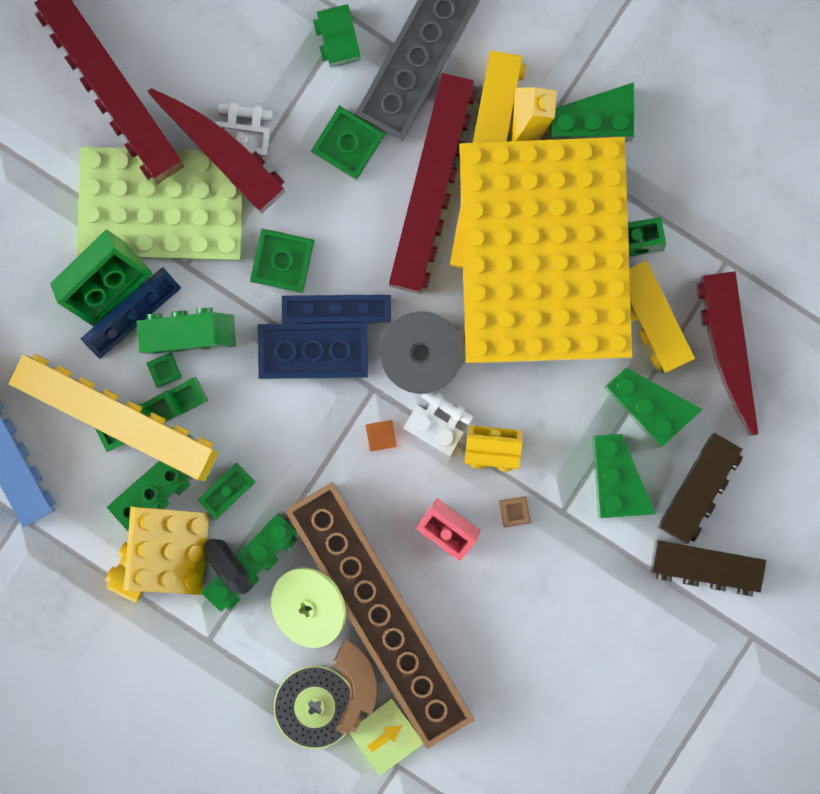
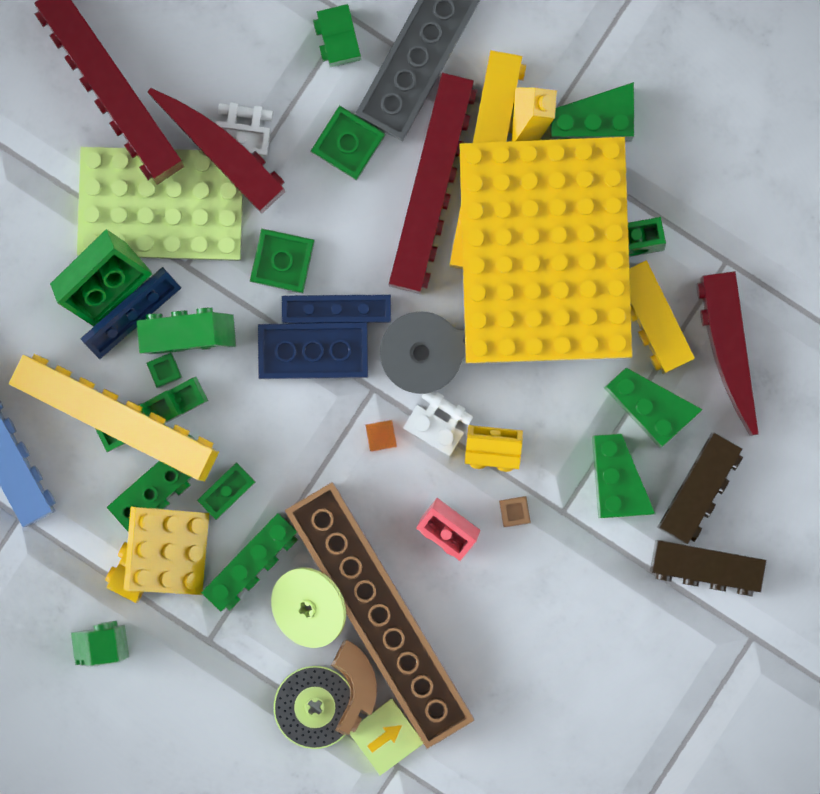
(100, 645): none -> green wedge
(227, 566): black piece -> none

